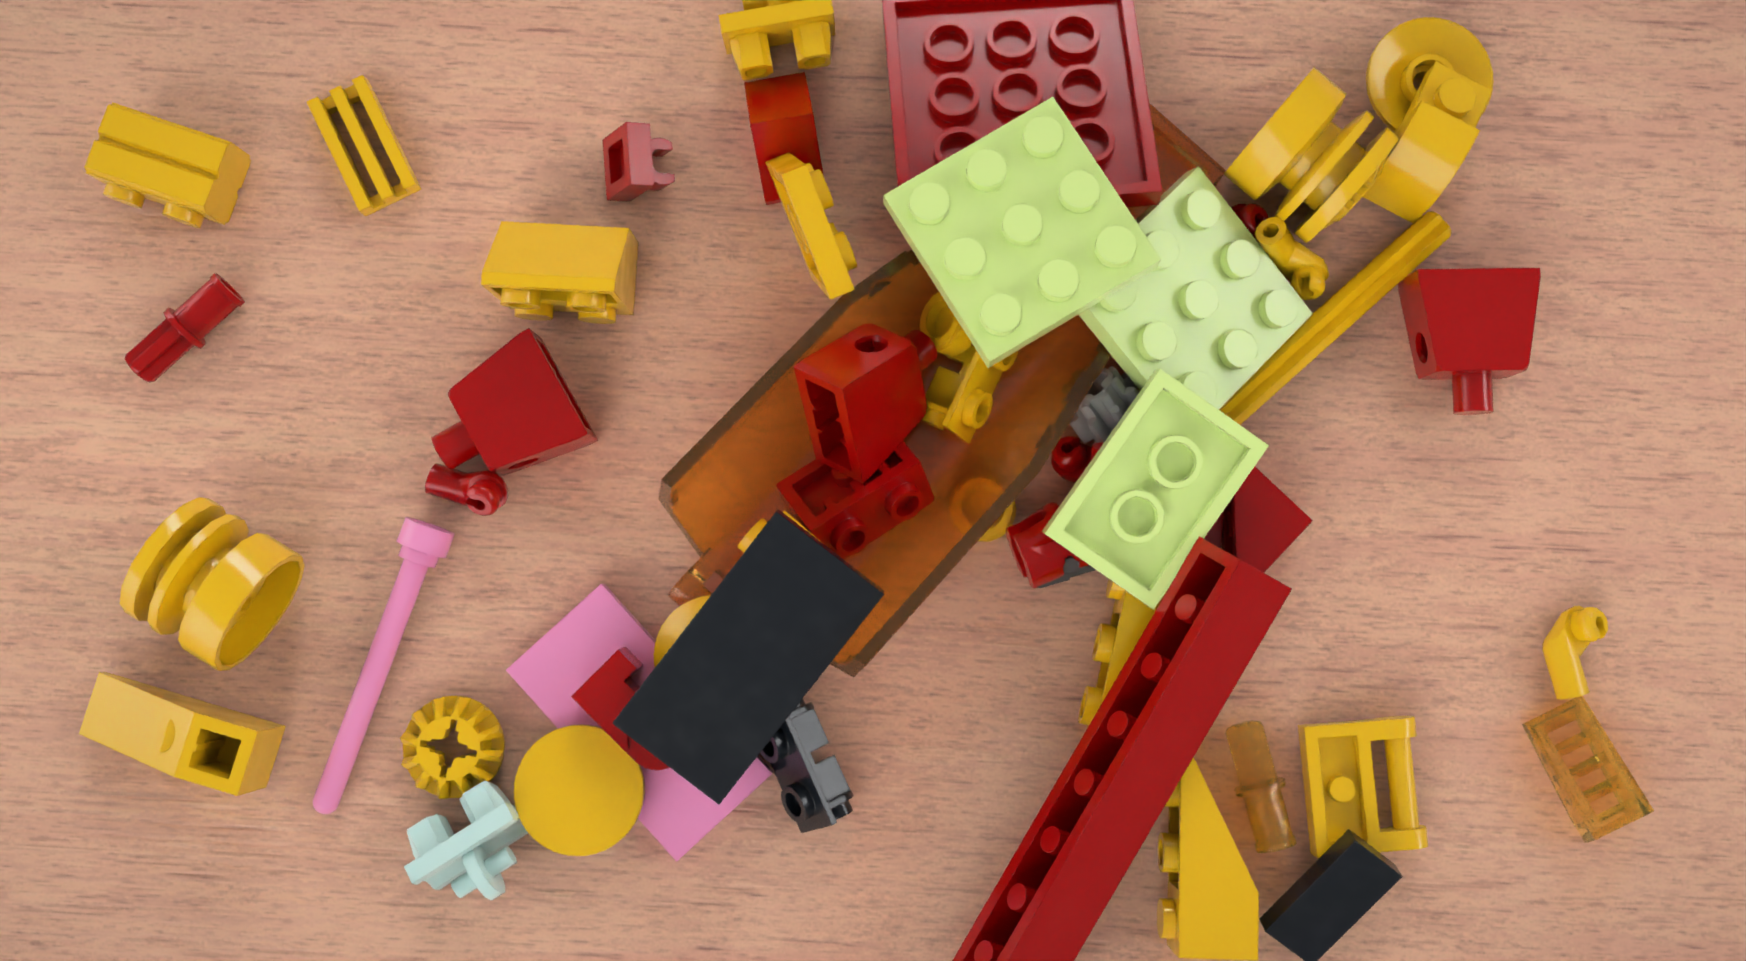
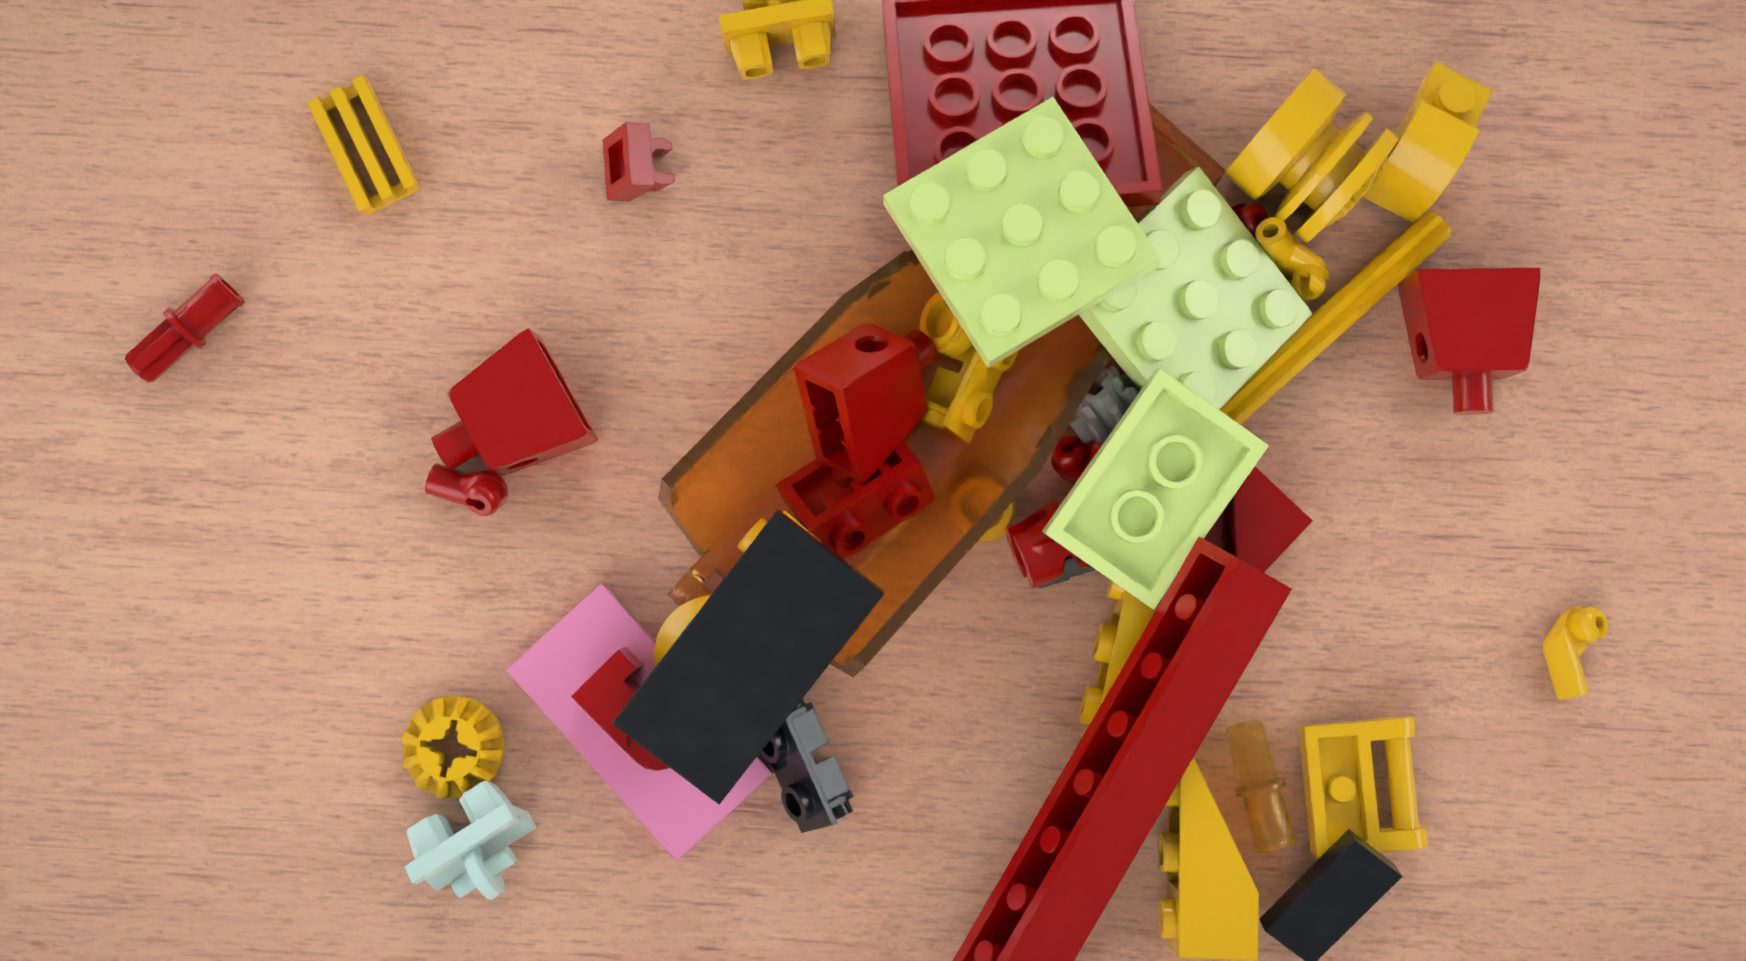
(167, 164): yellow brick -> none
(182, 735): yellow slope -> none
(211, 583): yellow wheel -> none
(421, 549): bright pink piece -> none
(564, 270): yellow slope -> none
(578, 791): yellow piece -> none
(780, 124): red slope -> none
(822, 246): yellow plate -> none
(1410, 52): yellow dish -> none
(1576, 802): clear yellow slope -> none

